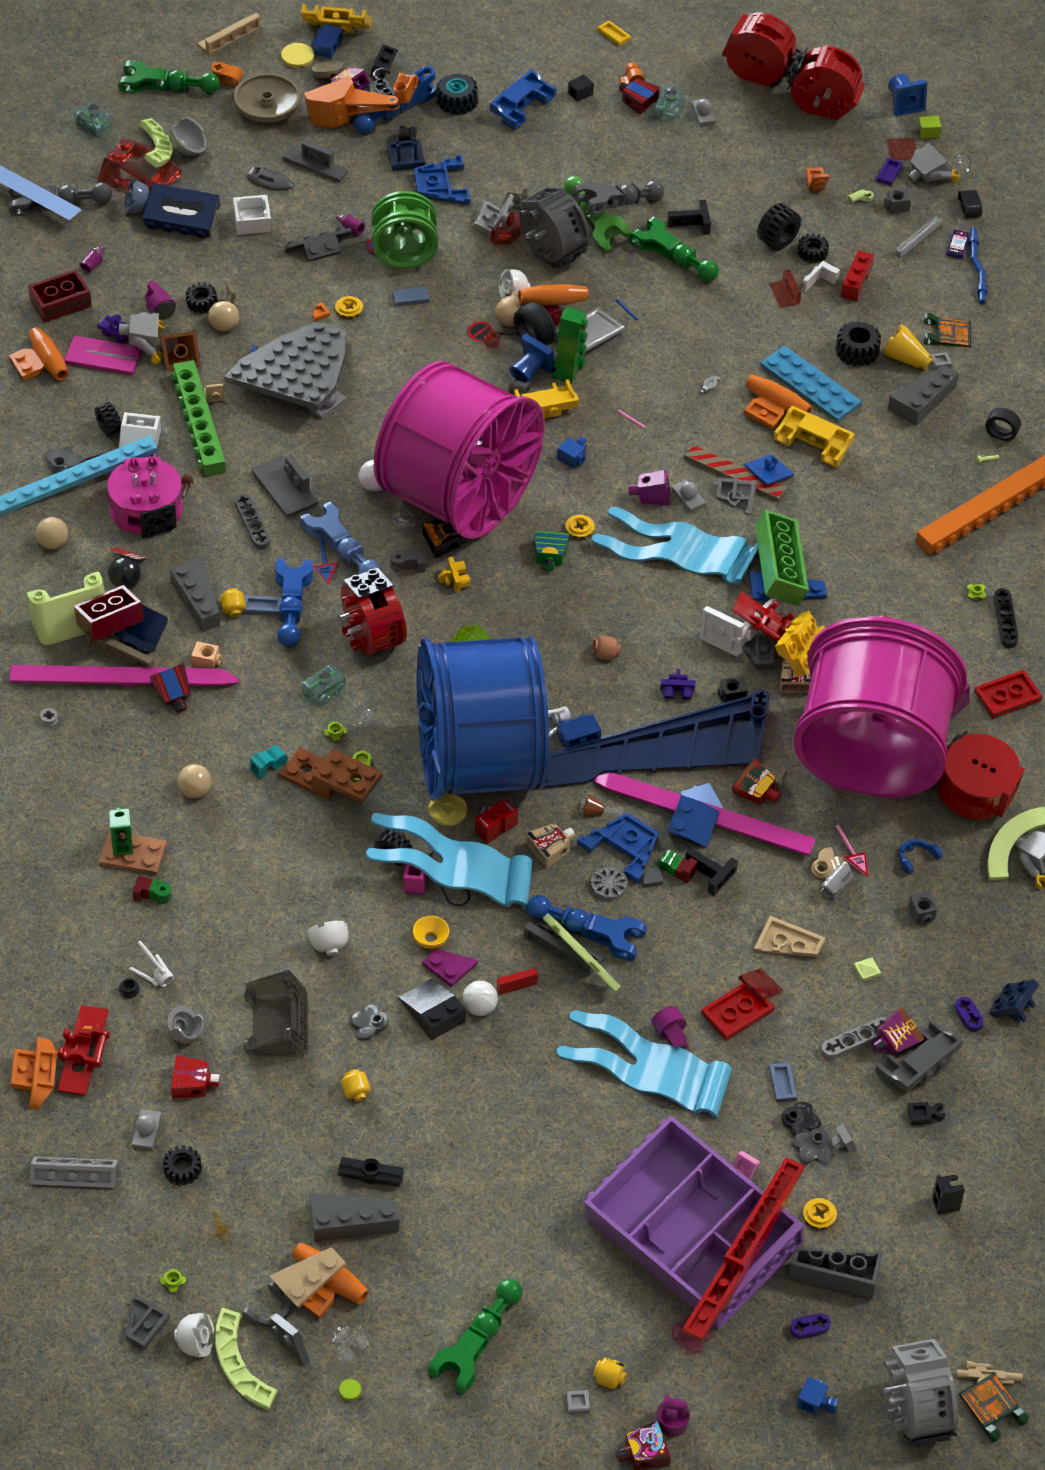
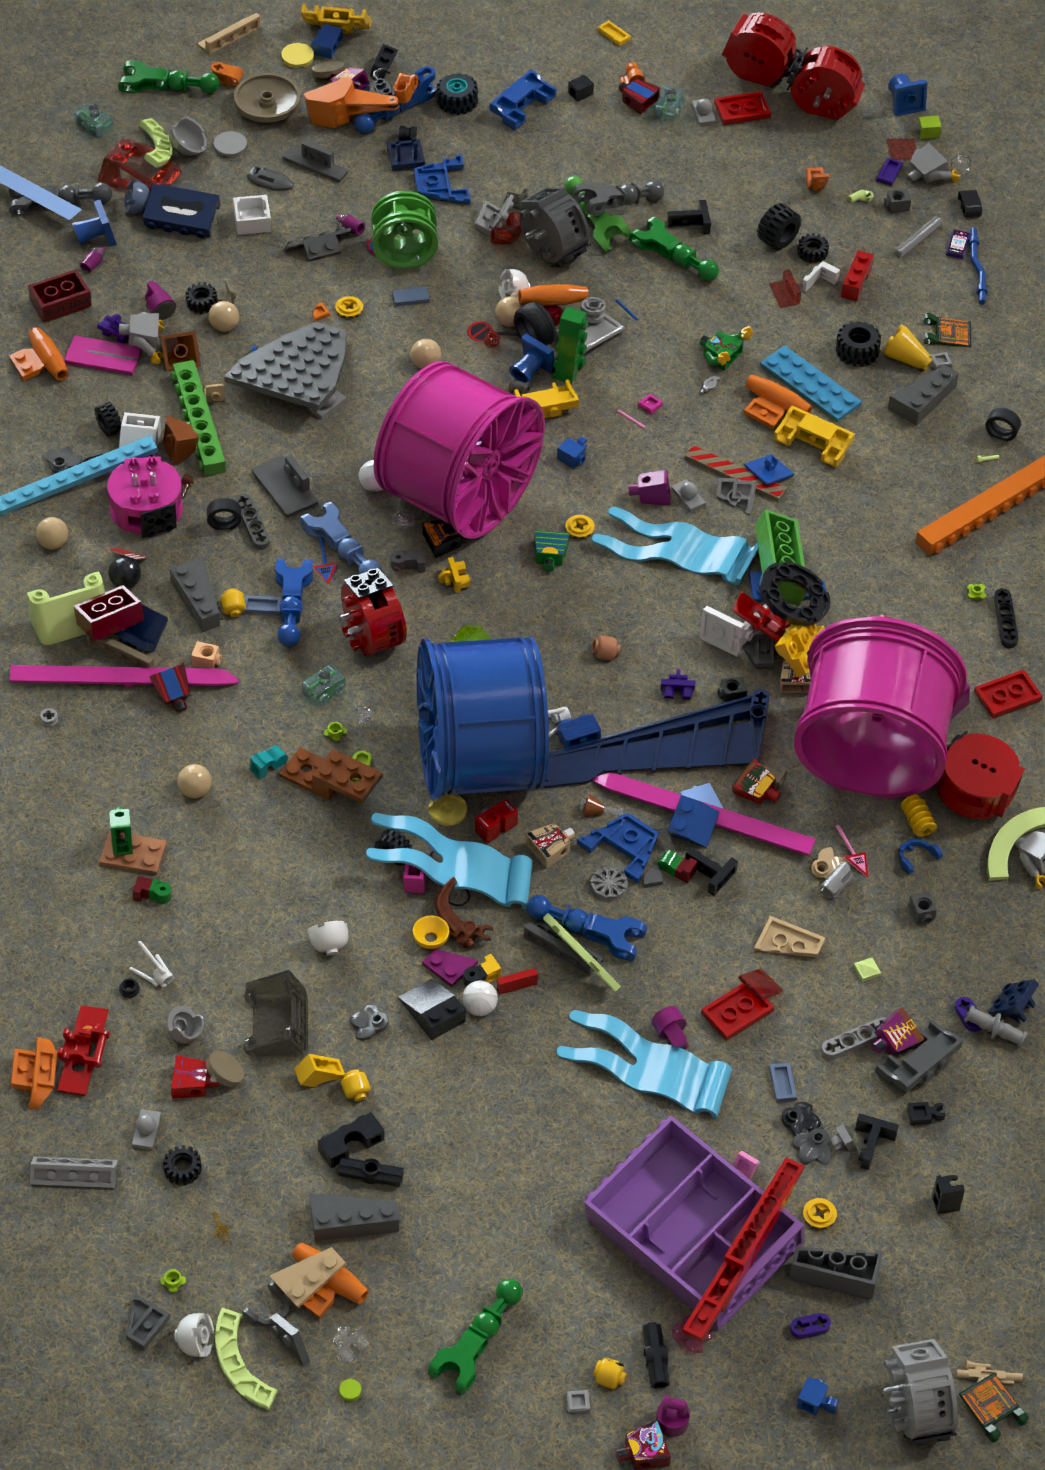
(94, 227): none -> blue plant
(178, 439): none -> dark orange slope
(224, 505): none -> black tyre
(225, 1068): none -> dark tan tile
(230, 144): none -> light grey tile
(318, 1069): none -> yellow arch
(364, 1129): none -> black arch
(425, 352): none -> tan piece
(461, 931): none -> copper piece
(486, 971): none -> leg
(595, 309): none -> light grey wheel
(650, 403): none -> dark pink tile
(656, 1355): none -> black piece
(724, 348): none -> green torso
(742, 108): none -> red plate
(805, 578): none -> black plate
(874, 1129): none -> black bracket
(918, 816): none -> yellow piece
(994, 1025): none -> light grey piece

